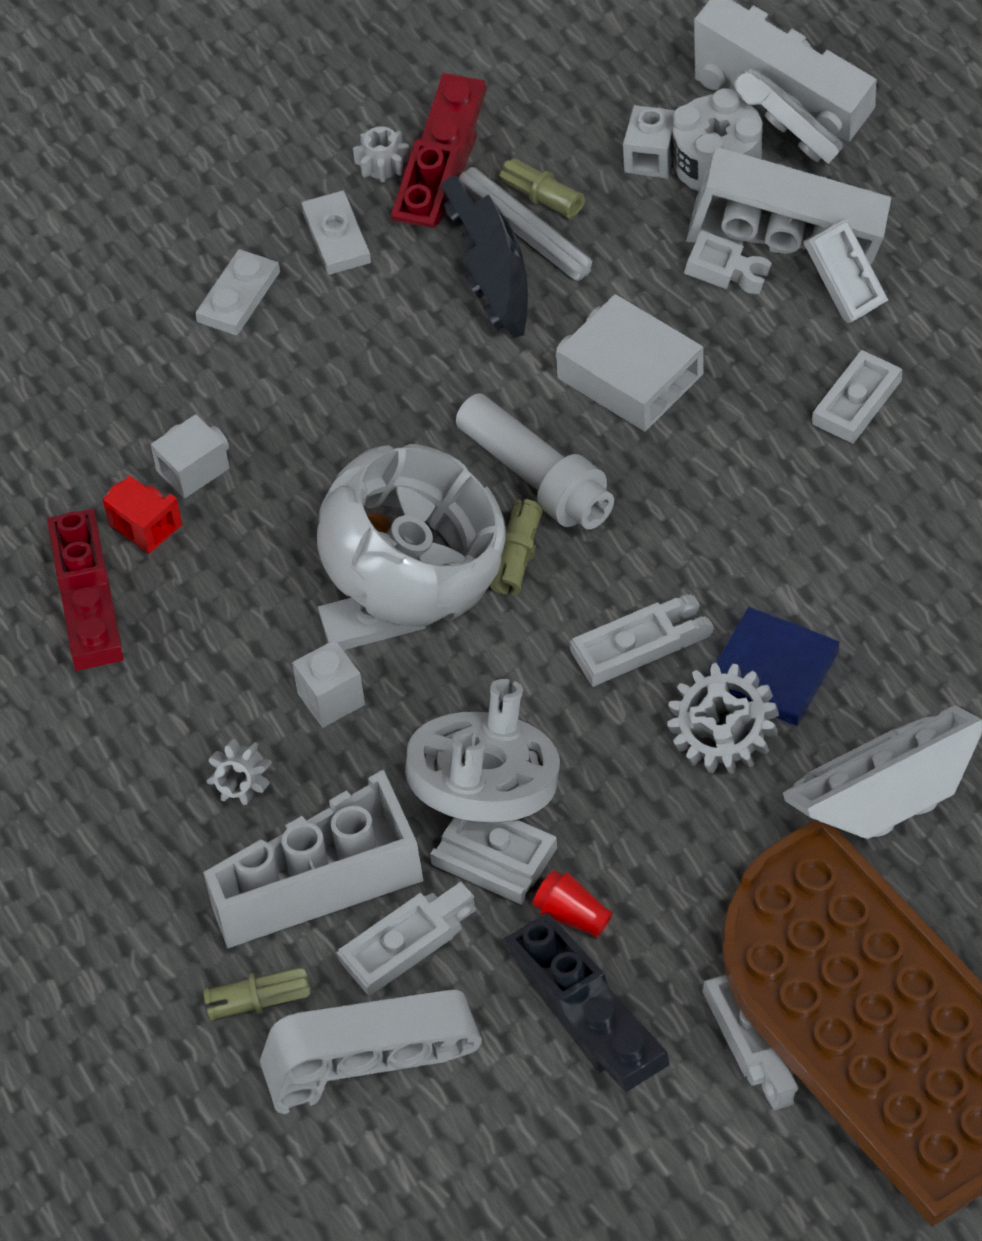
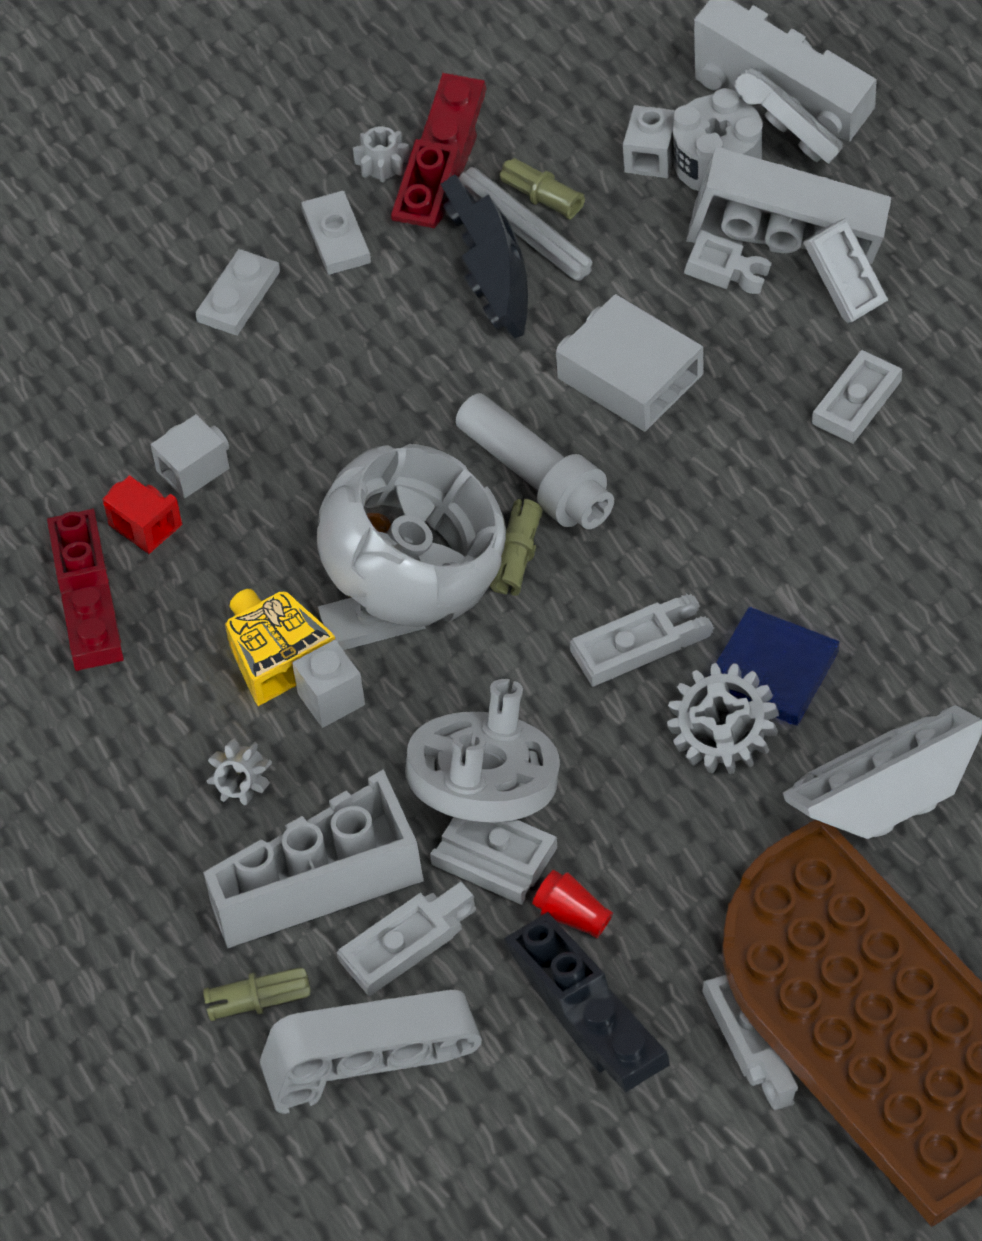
(269, 638): none -> yellow torso

